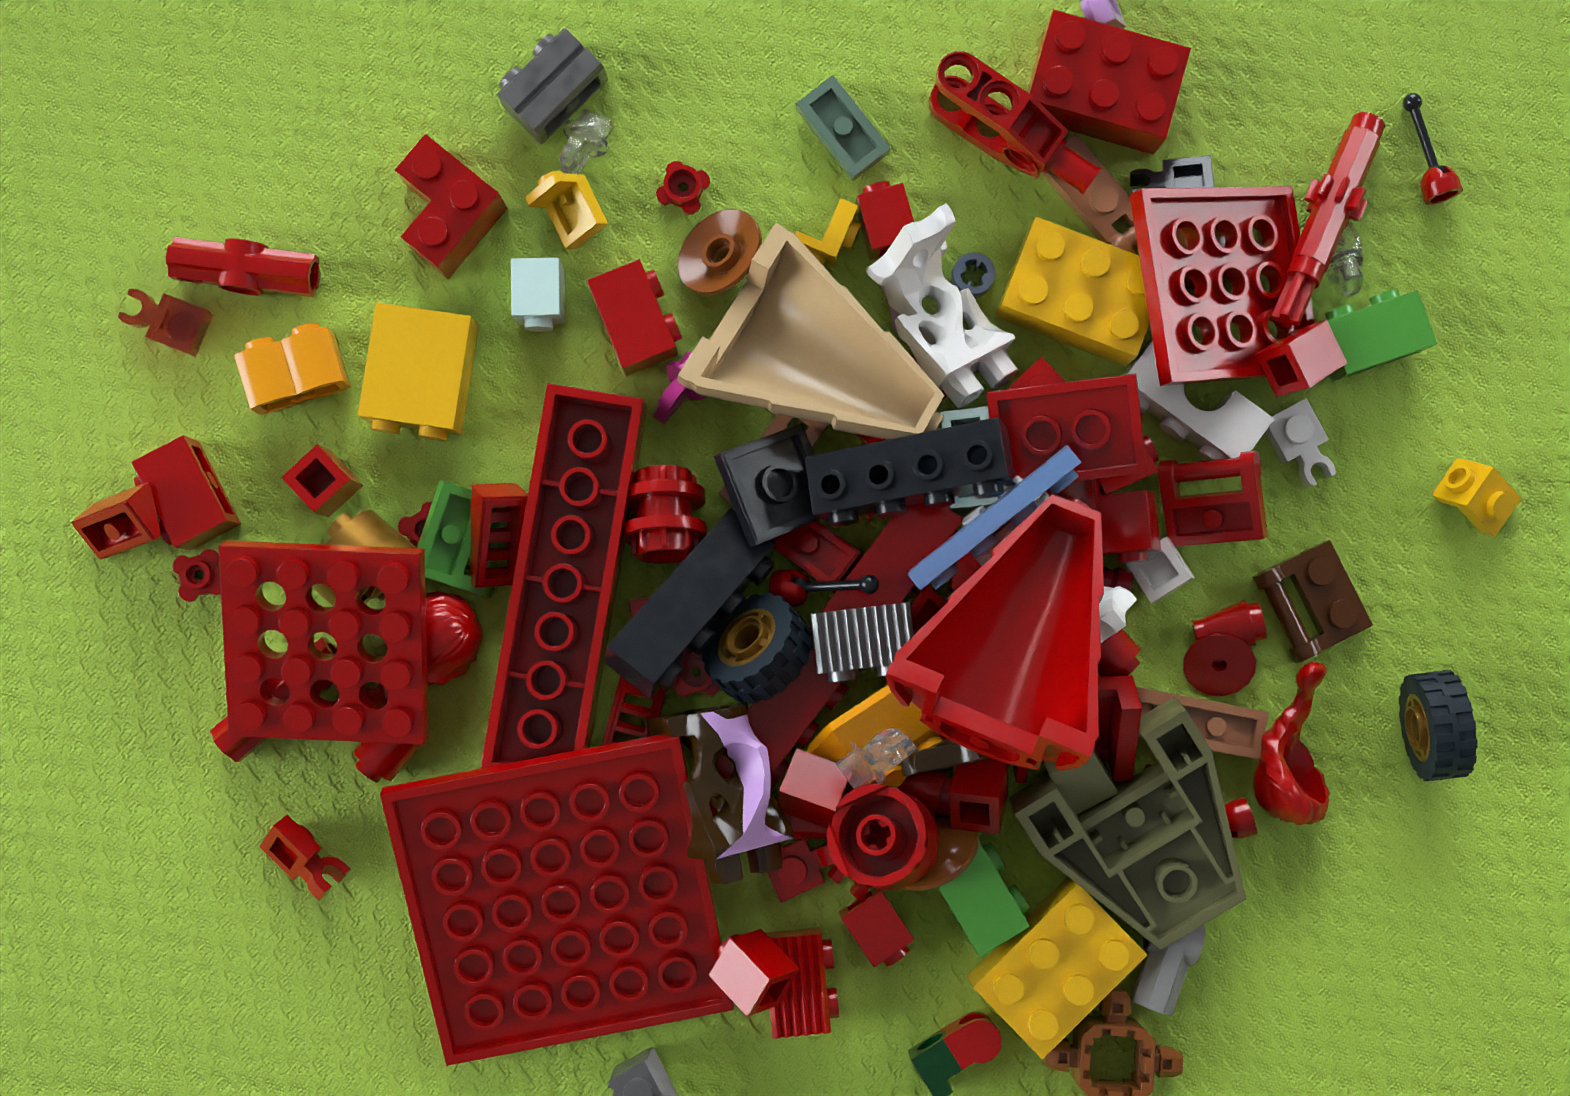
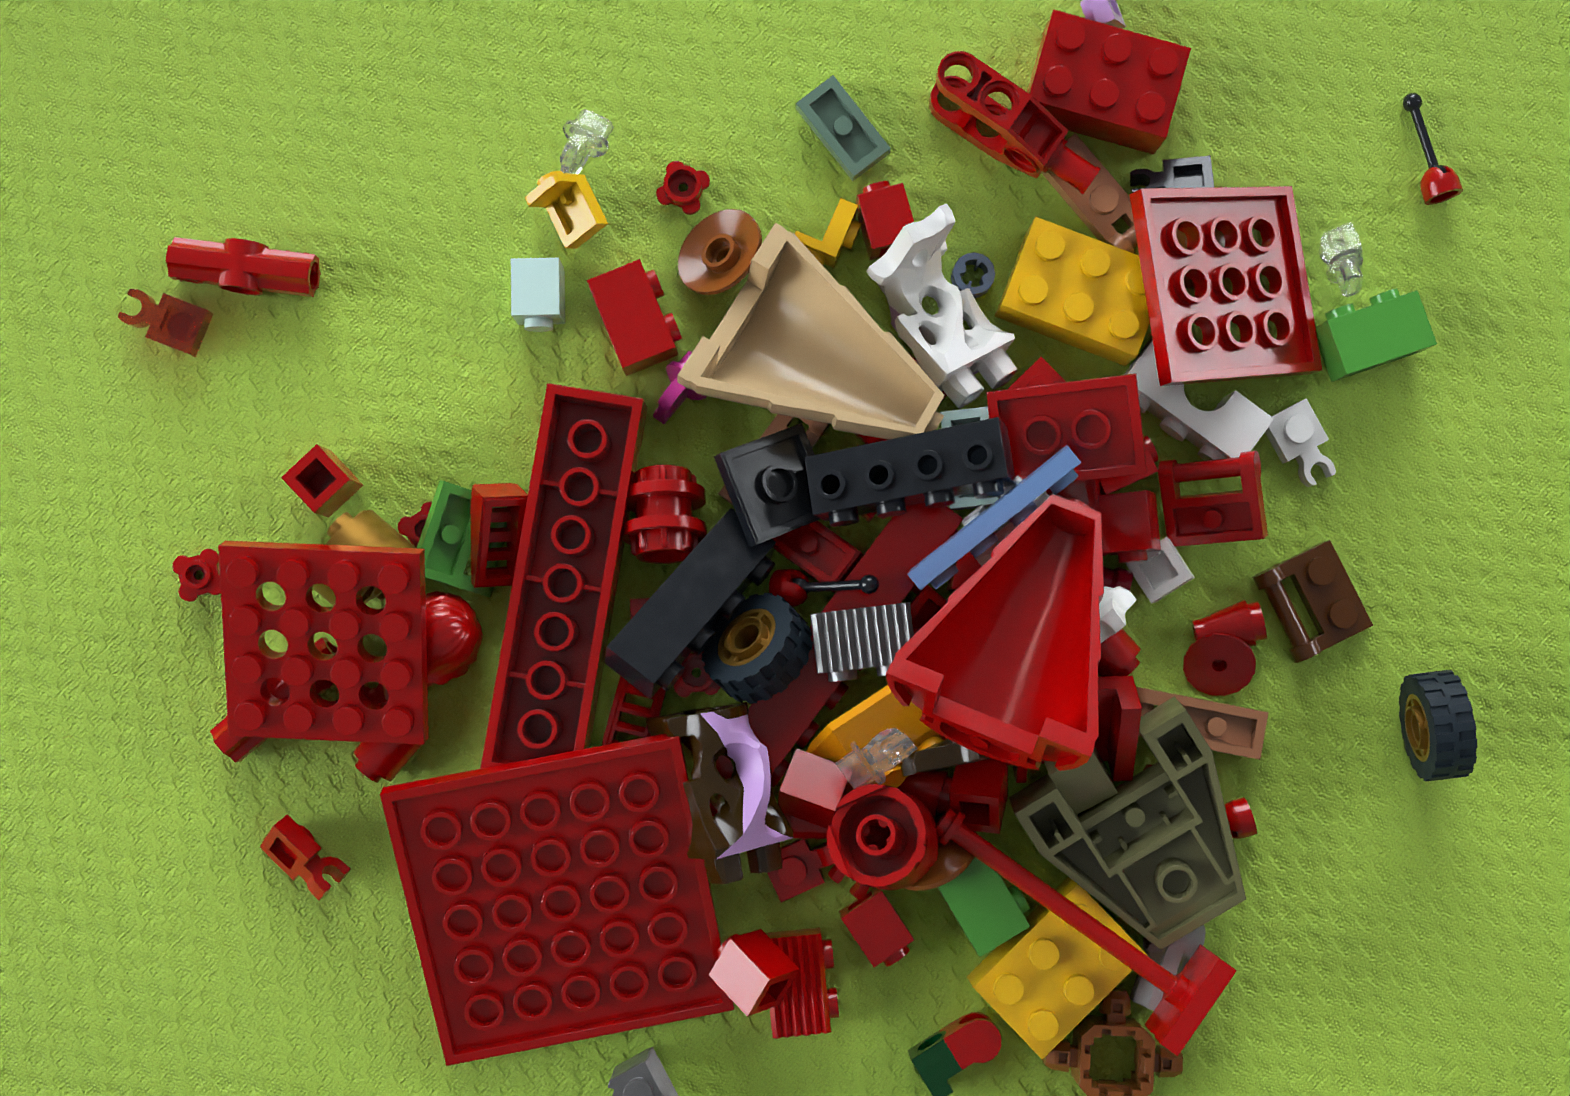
(119, 522): red slope -> none
(186, 493): red brick -> none
(291, 369): light orange brick -> none
(418, 371): yellow brick -> none
(458, 207): red brick -> none
(551, 84): flat silver brick -> none
(1185, 995): none -> red tile
(1286, 776): red hair -> none
(1301, 358): brick -> none
(1330, 209): red piece -> none
(1478, 494): yellow bracket -> none

